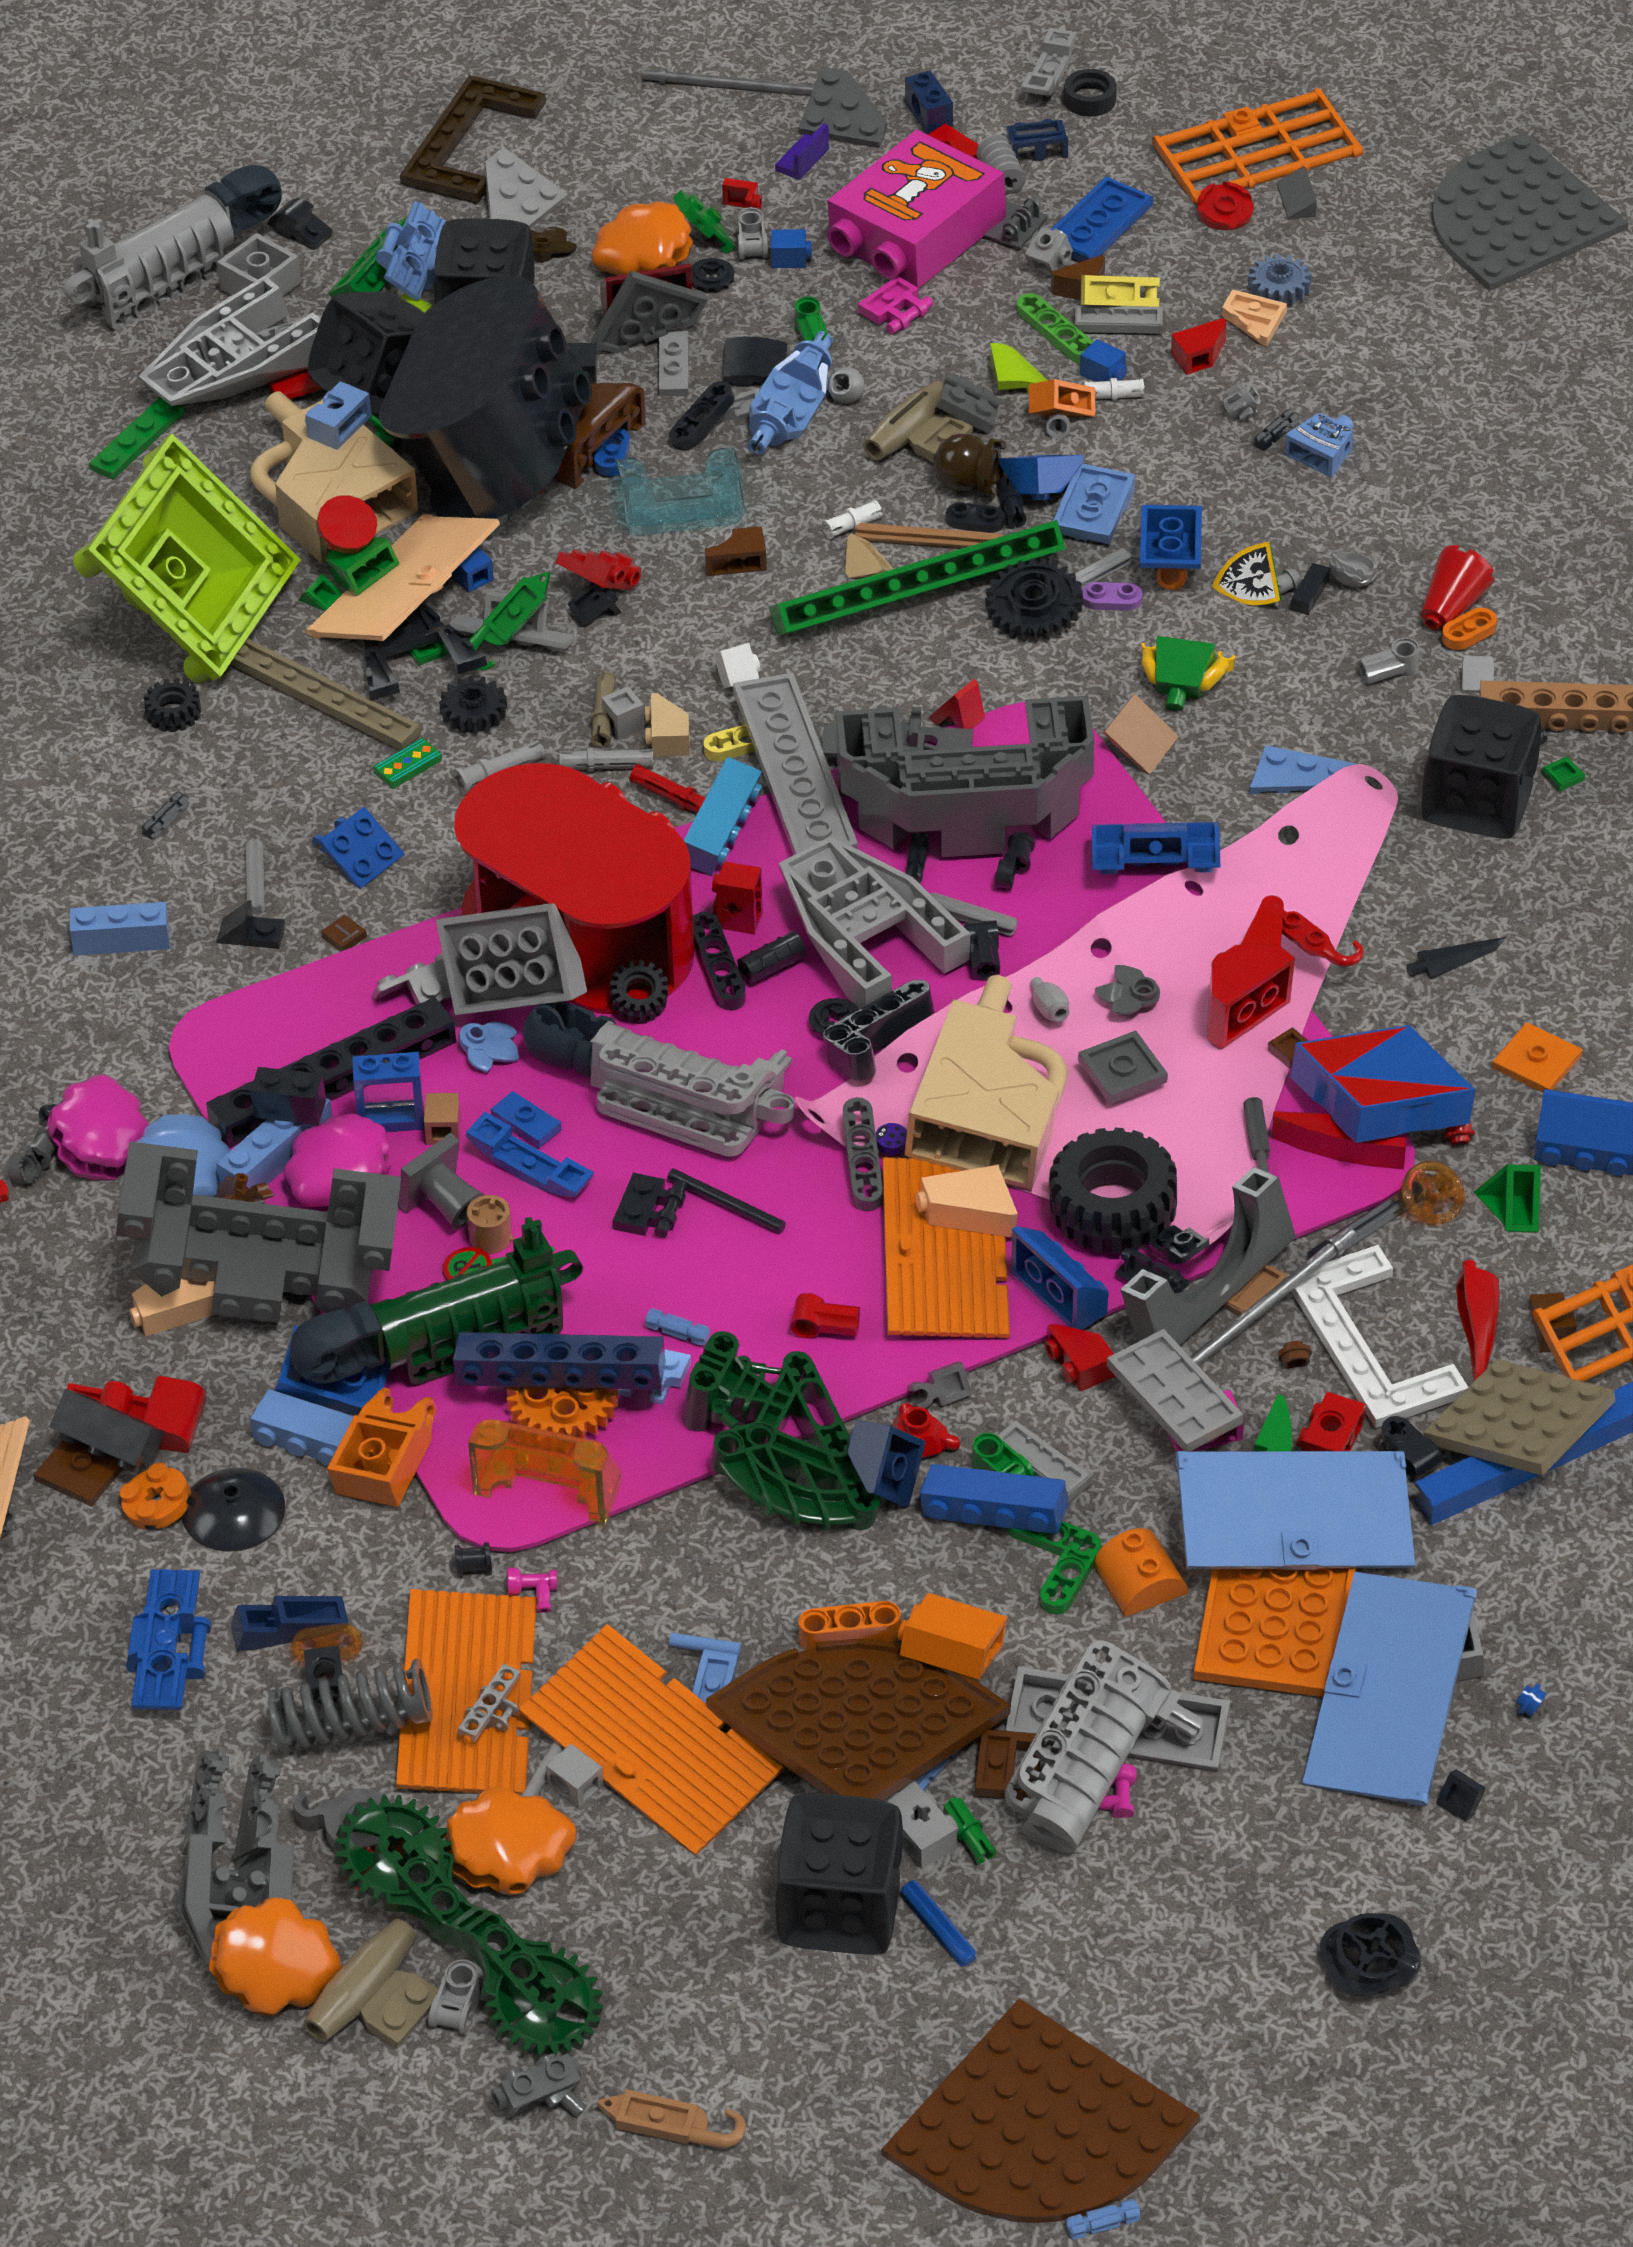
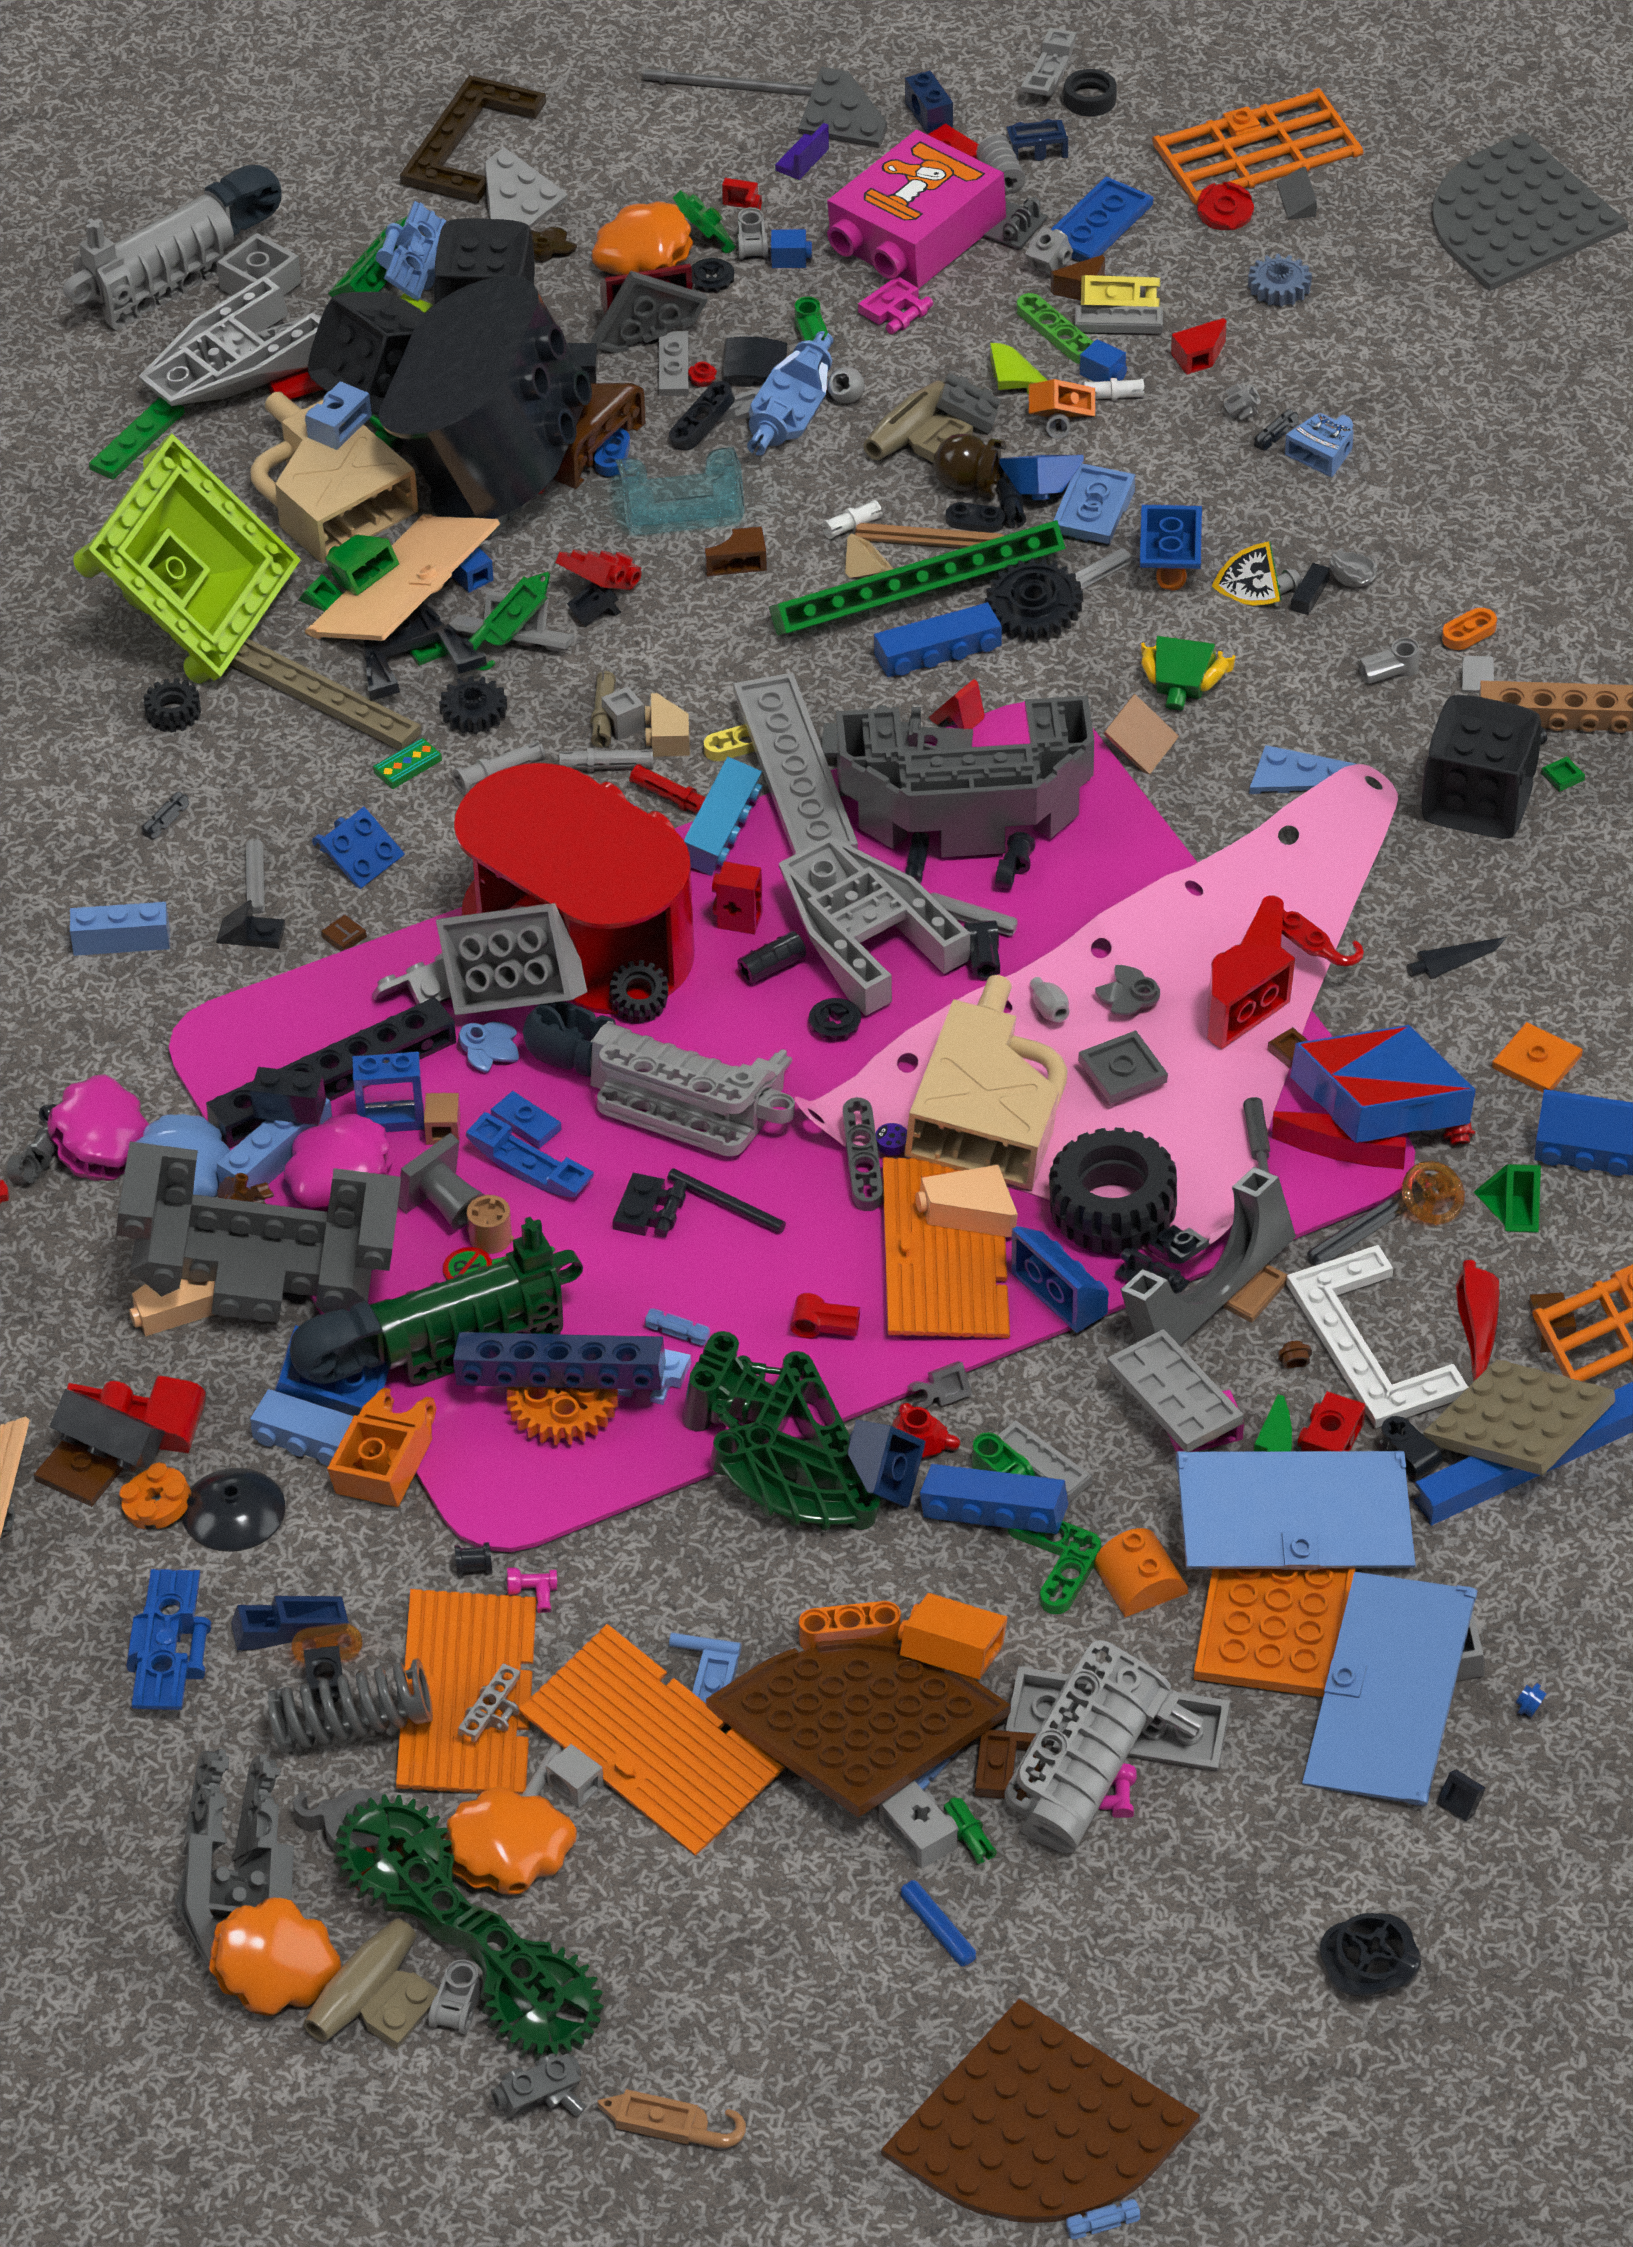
(298, 221): black brick -> none
(346, 524): red tile -> none
(510, 1450): windscreen -> none
(702, 374): none -> red plate
(719, 960): black beam -> none
(737, 665): white brick -> none
(839, 1873): black piece -> none
(857, 1036): black beam -> none
(937, 640): none -> blue brick
(1081, 1355): red slope -> none
(1112, 596): medium lavender plate -> none
(1155, 843): blue bracket -> none
(1254, 315): light nougat wing -> none
(1333, 1247): flat silver bar -> none
(1455, 585): red cone -> none

